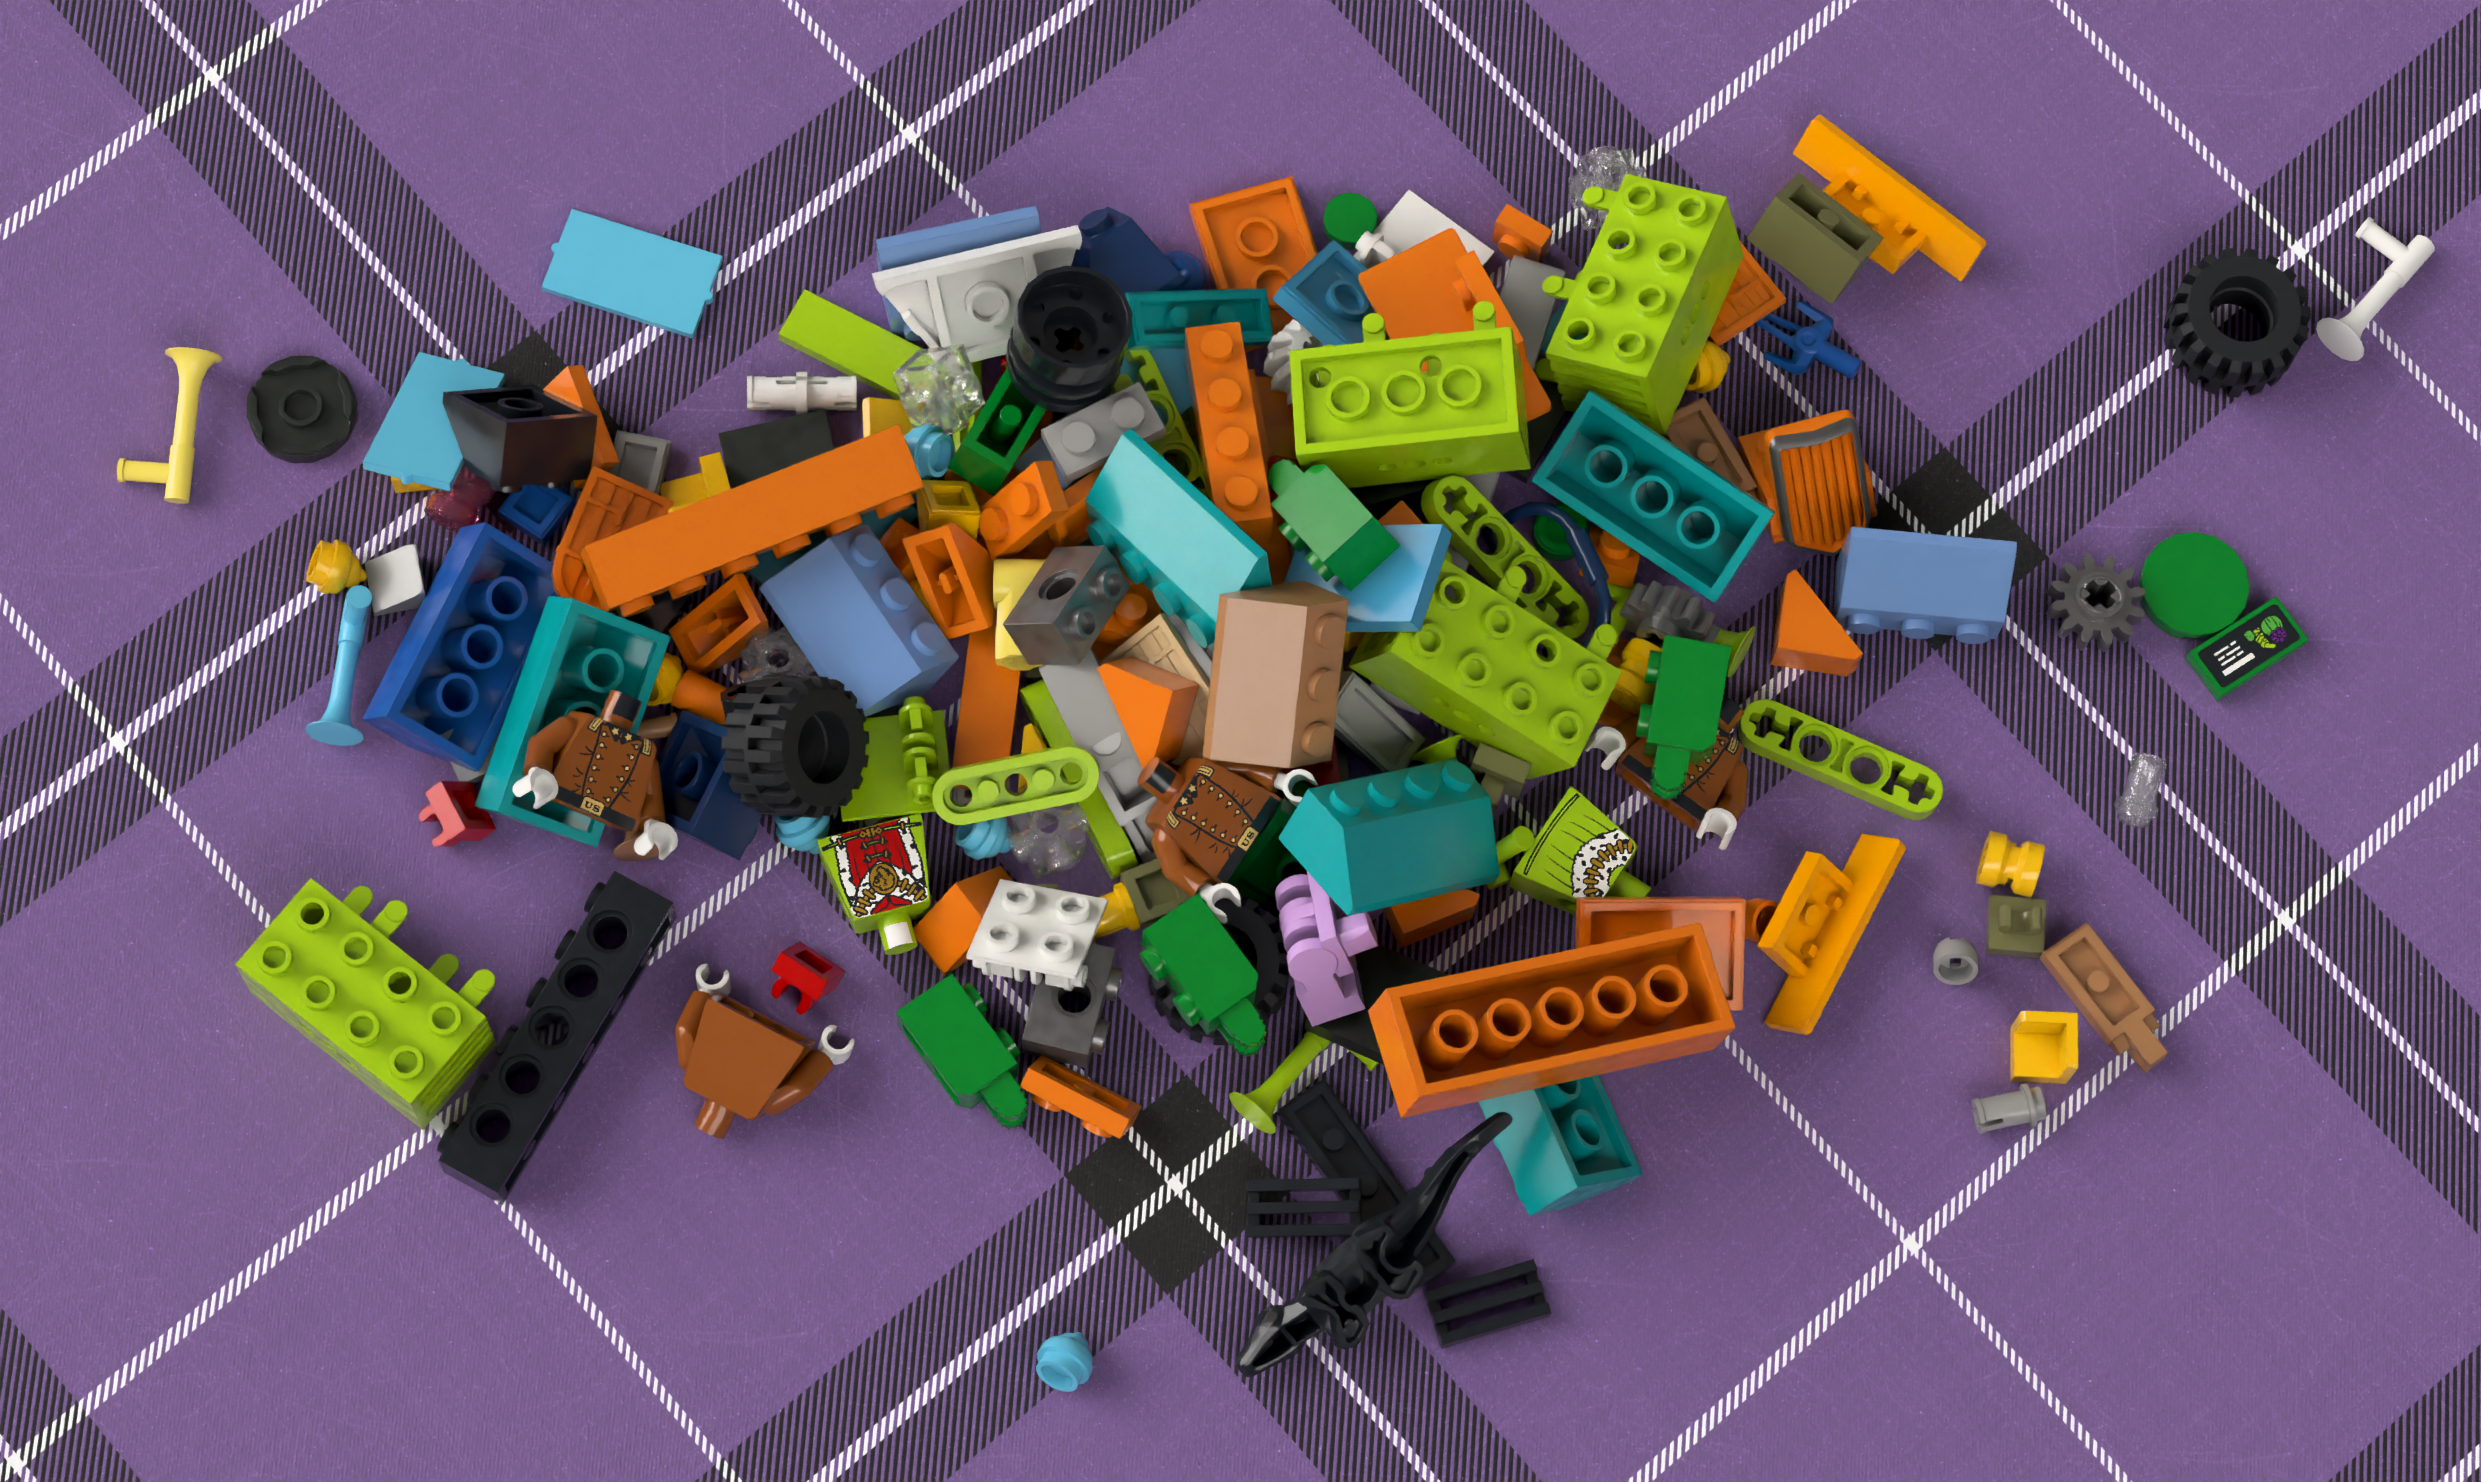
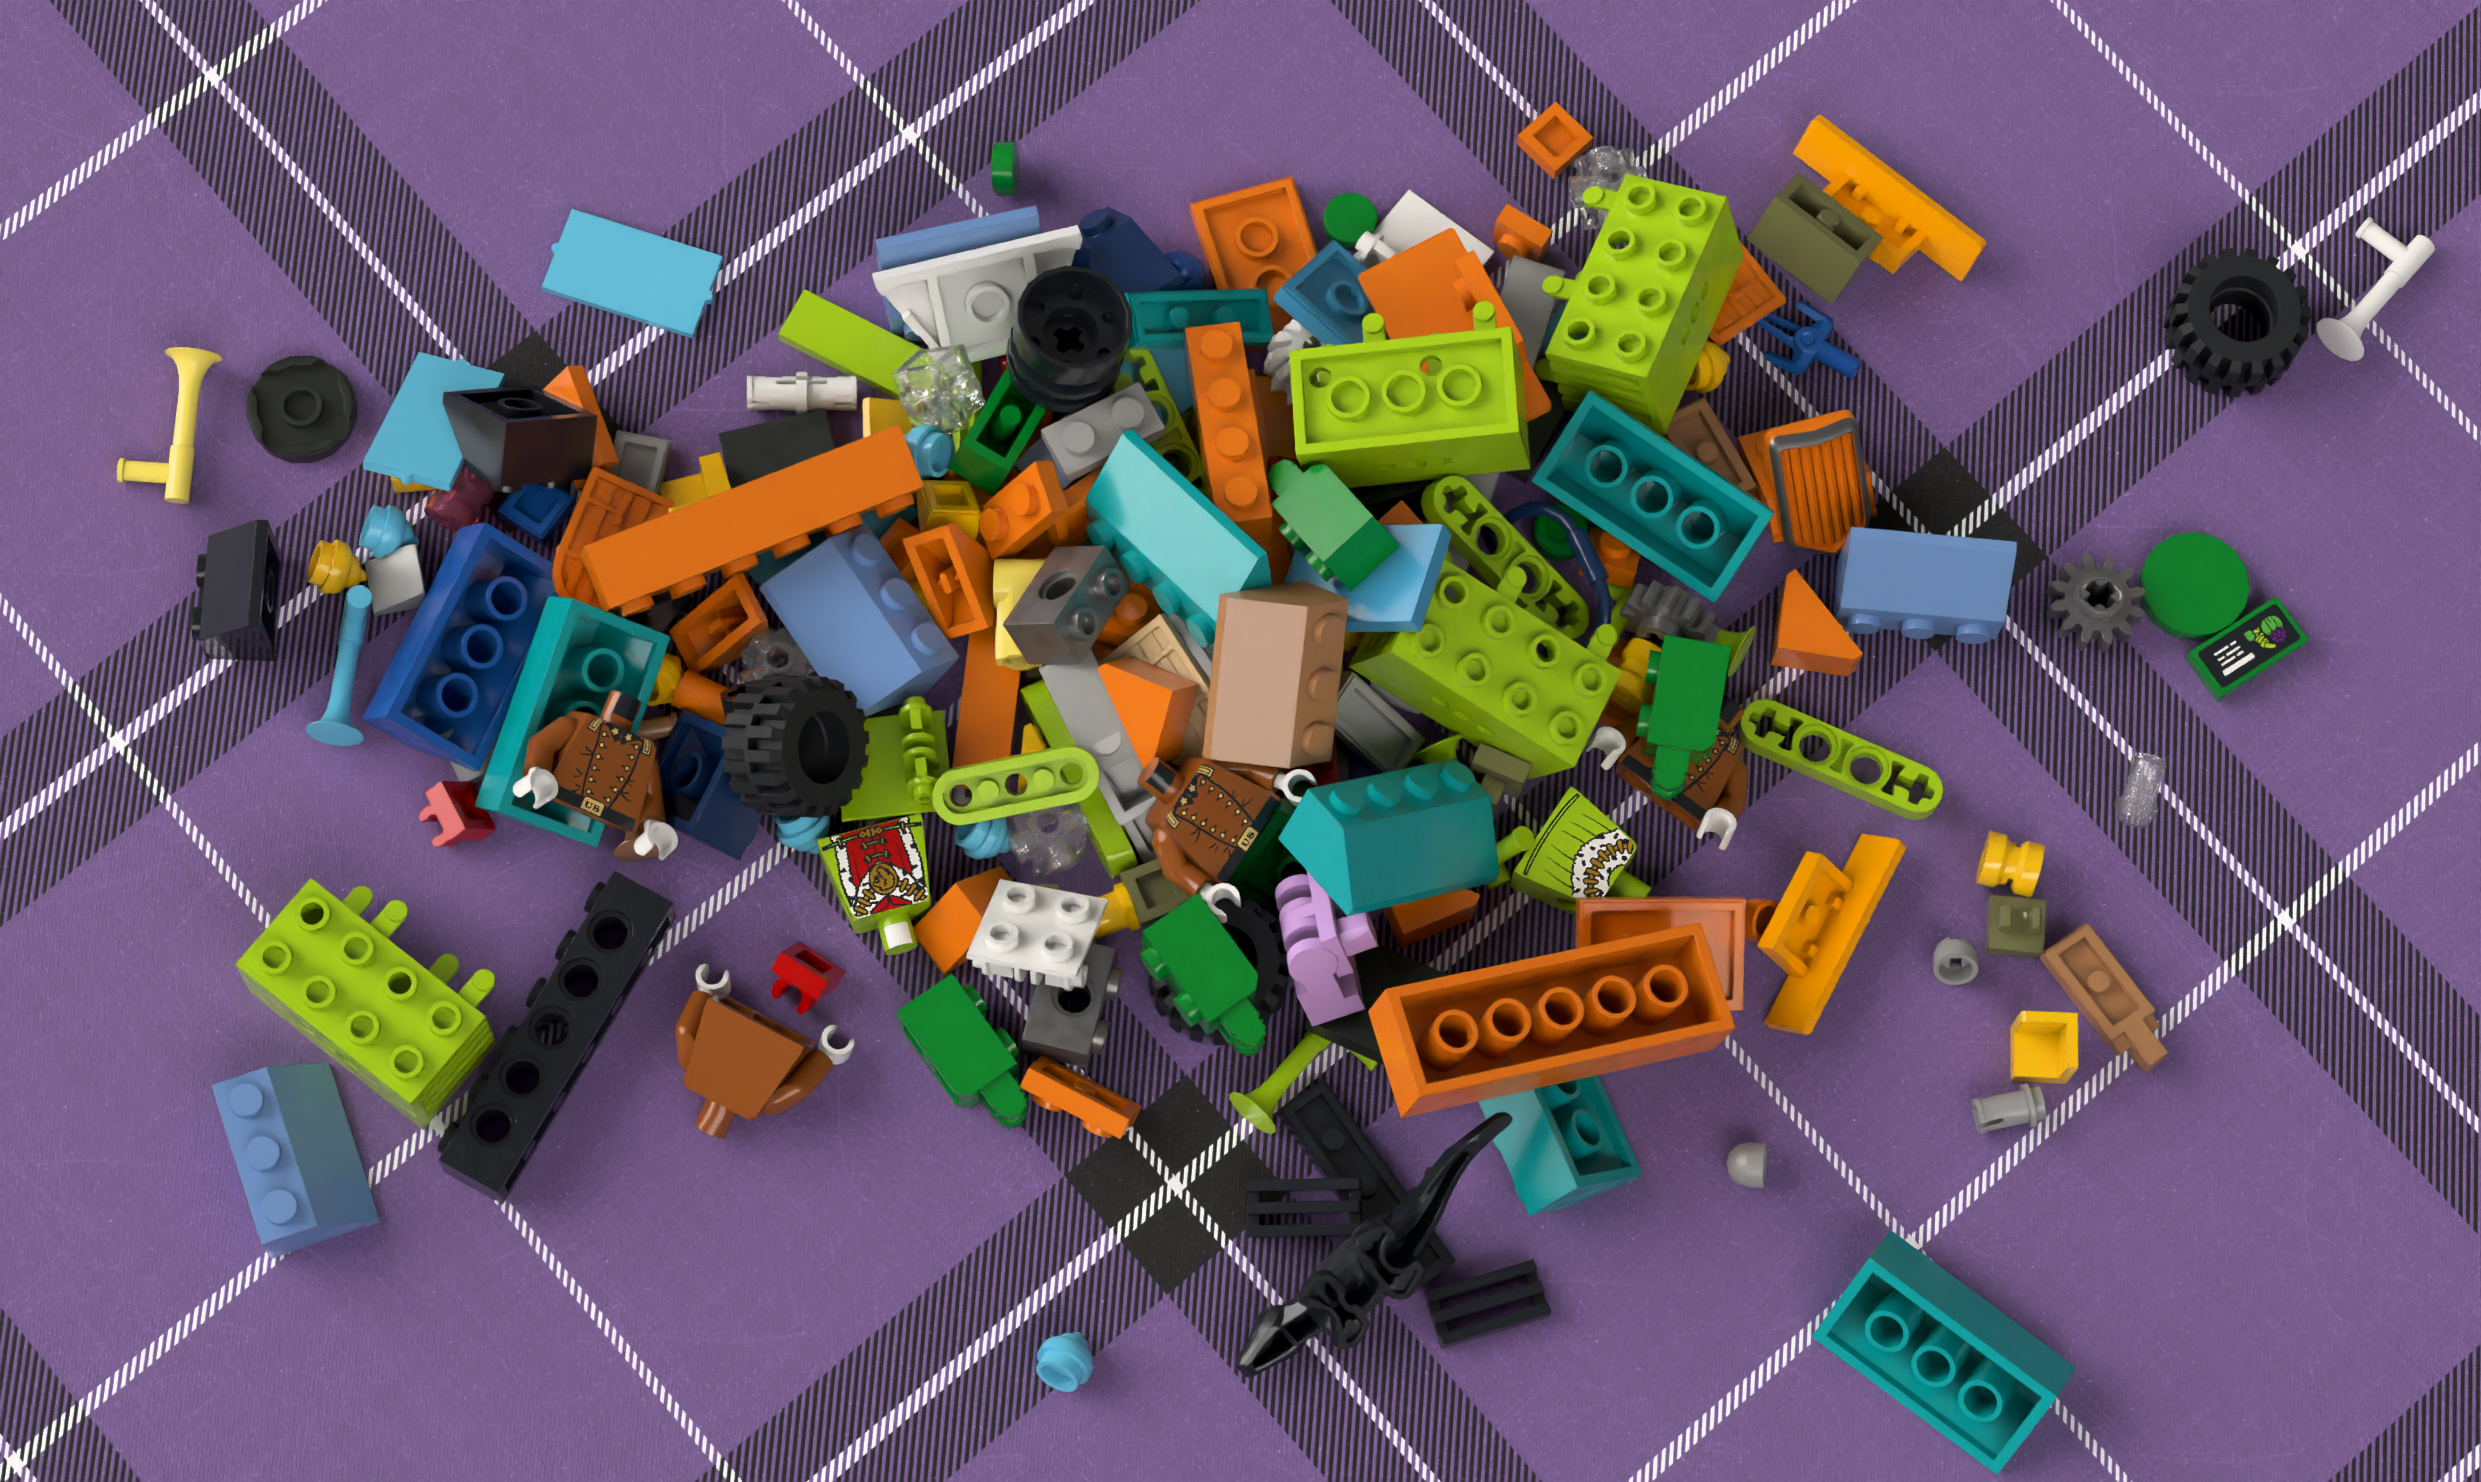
(239, 593): none -> black slope
(295, 1155): none -> medium blue slope
(386, 531): none -> medium azure plate
(1005, 168): none -> green tile
(1554, 140): none -> orange plate
(1748, 1164): none -> light grey hinge
(1944, 1352): none -> teal slope

